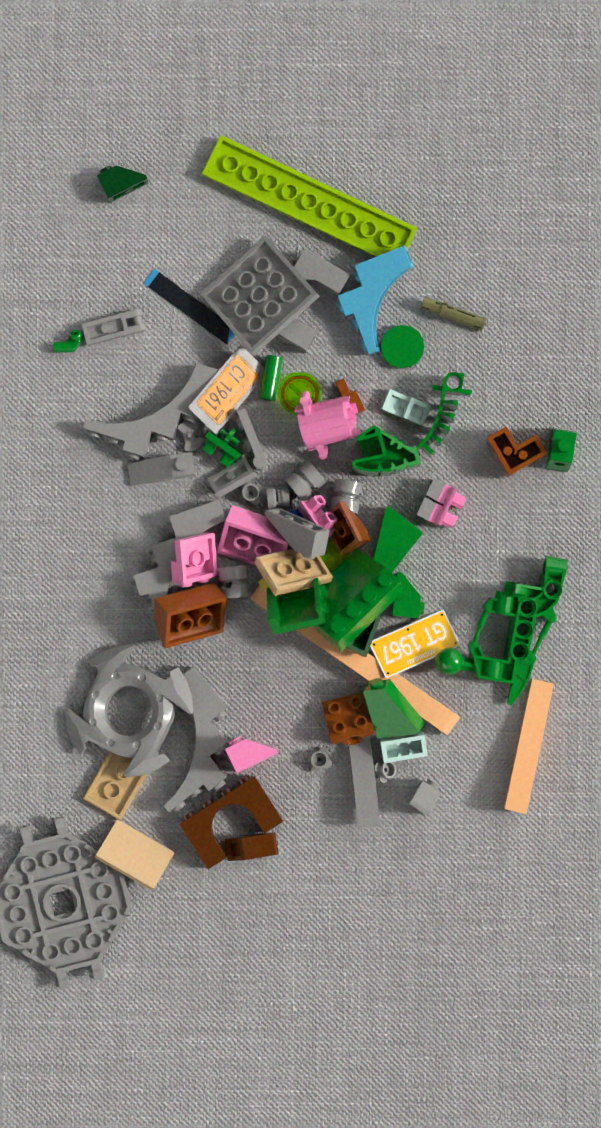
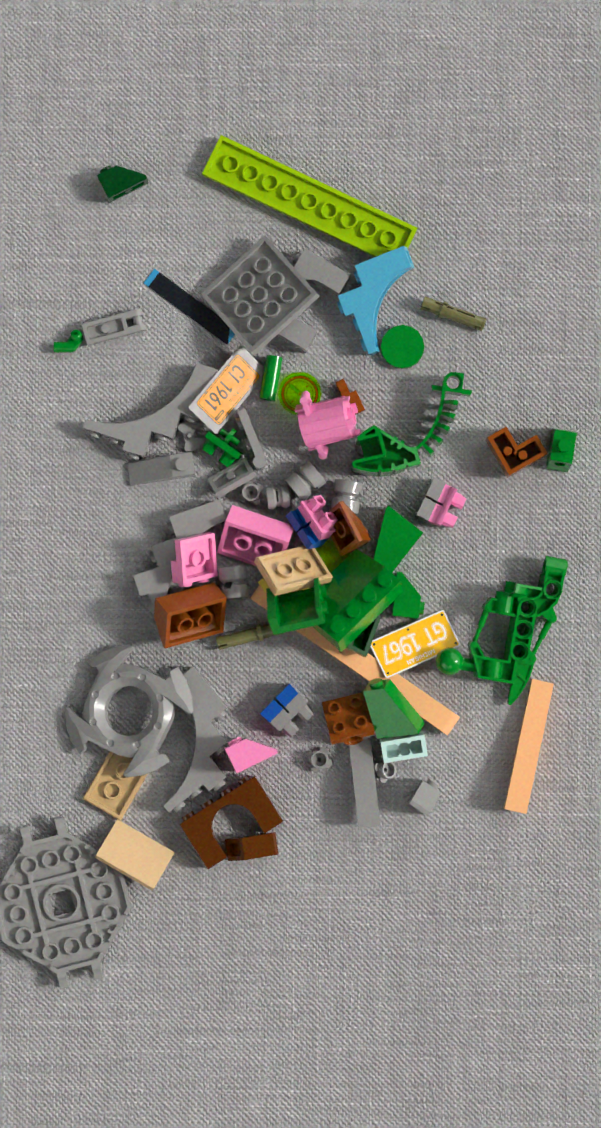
(256, 633): none -> olive pin
(294, 704): none -> light grey hips
(300, 533): light grey slope -> none
(405, 407): light aqua slope -> none

